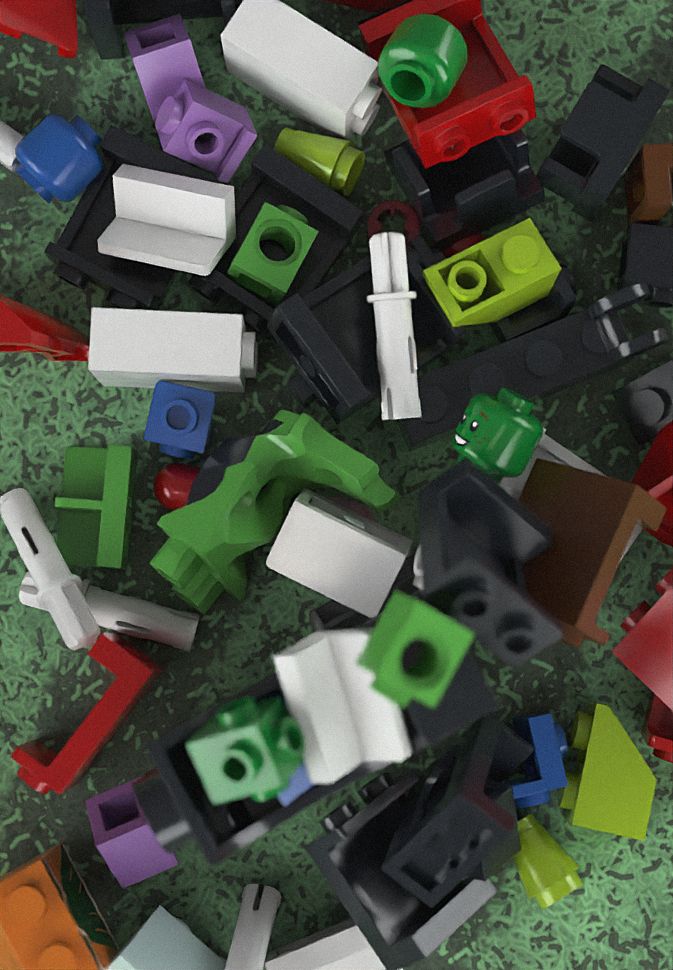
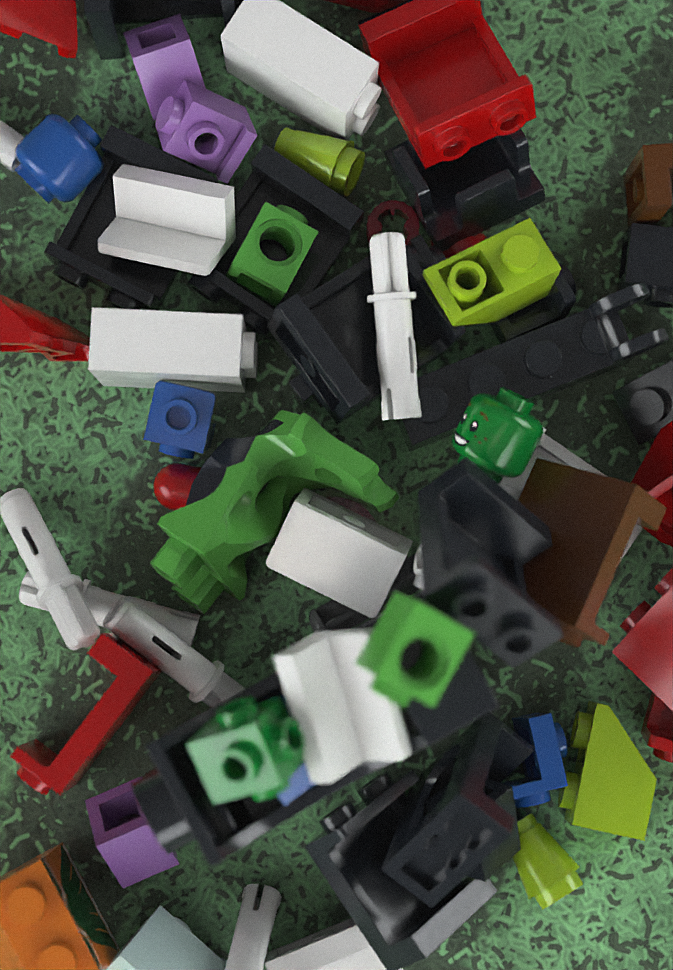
(97, 506): bright green panel -> none
(186, 665): none -> white axle
(422, 60): green head -> none
(600, 139): black panel -> none

